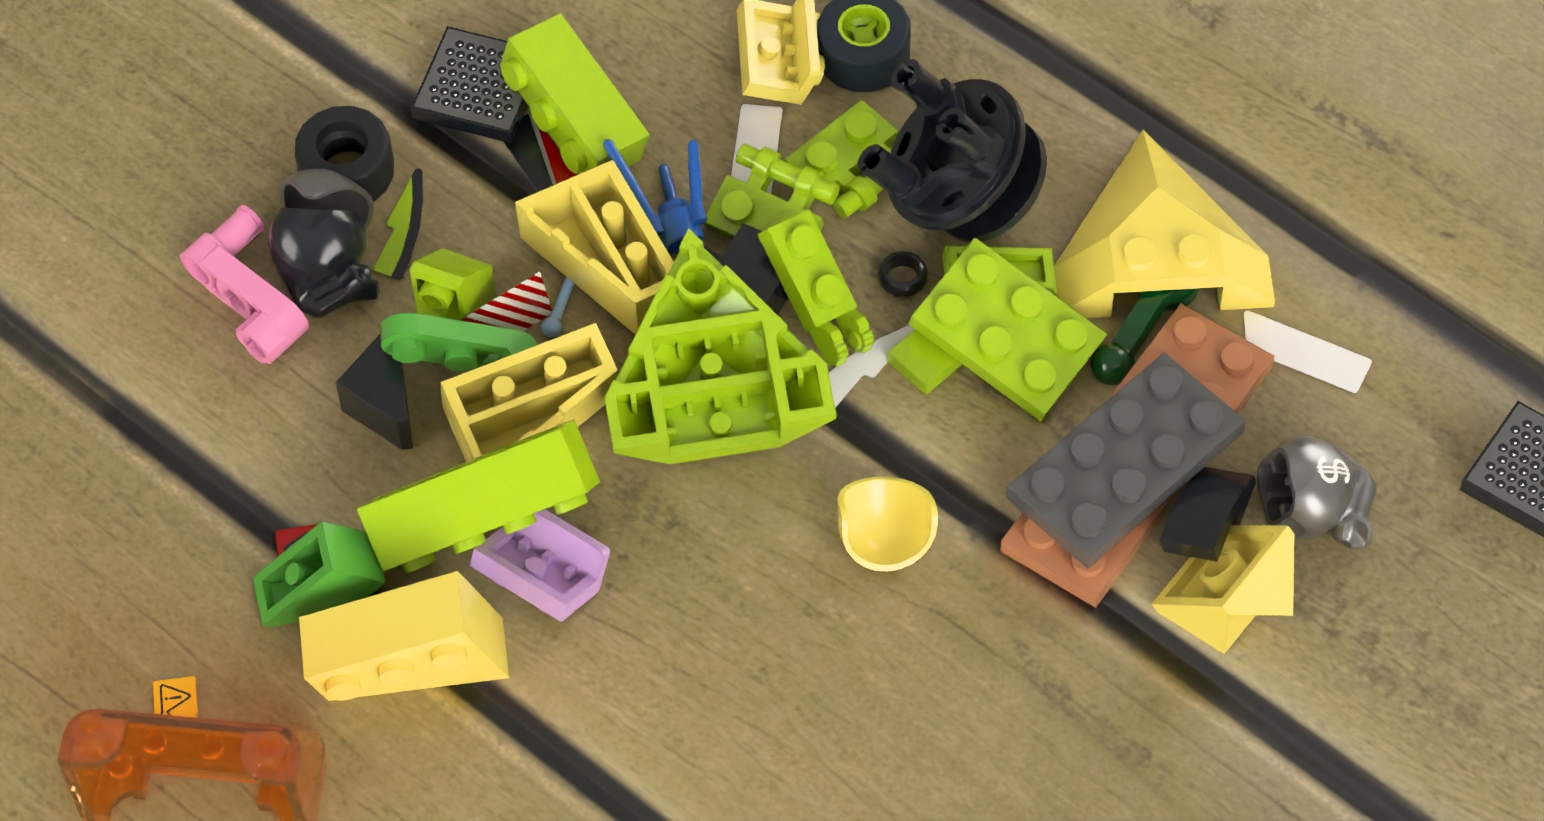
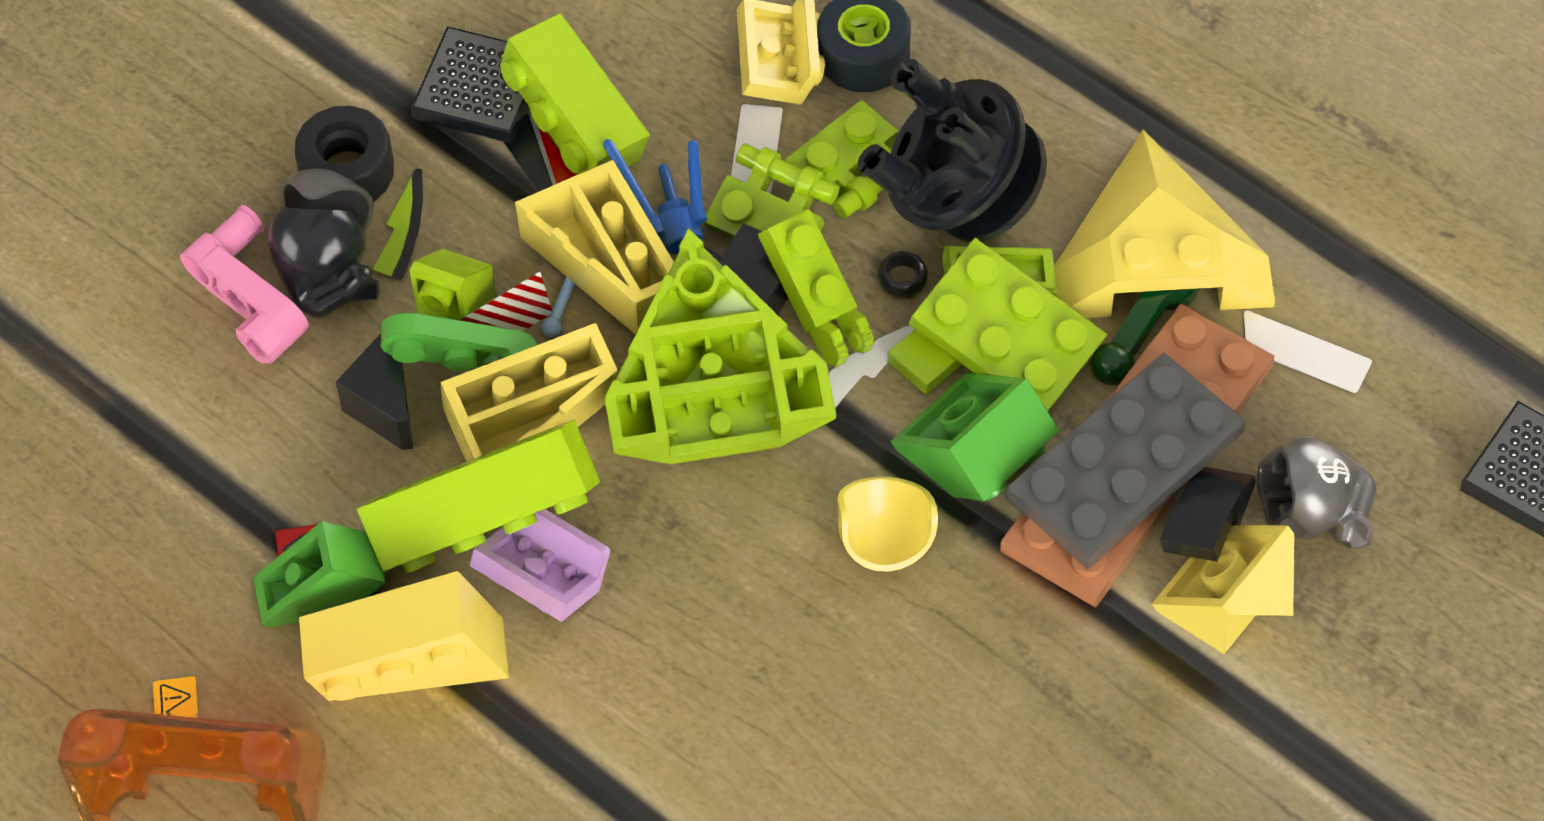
(978, 435): none -> bright green slope

